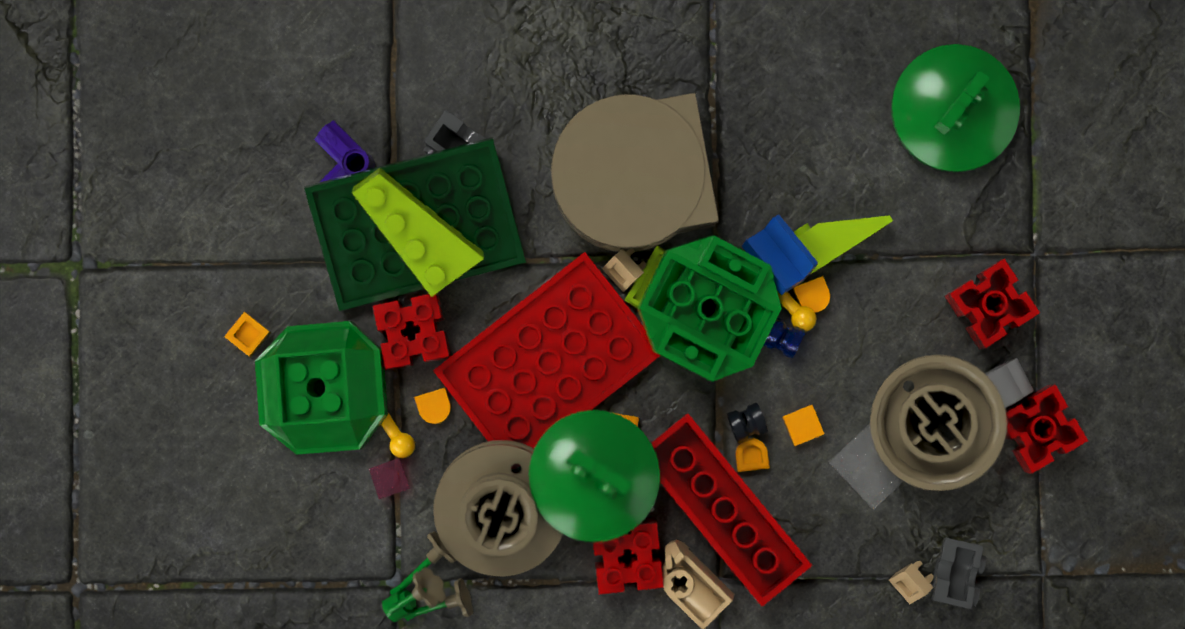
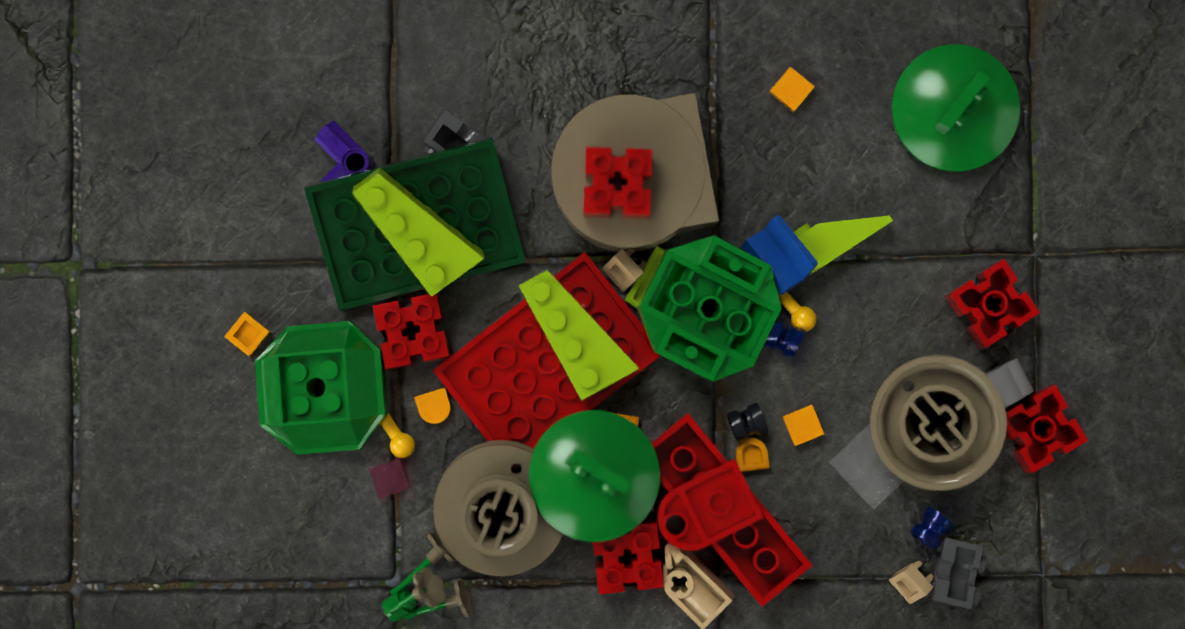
(579, 342): none -> lime wedge
(632, 168): none -> red brick
(710, 506): none -> red tile
(791, 89): none -> light orange tile
(813, 294): light orange tile -> none
(932, 526): none -> clear blue wheel

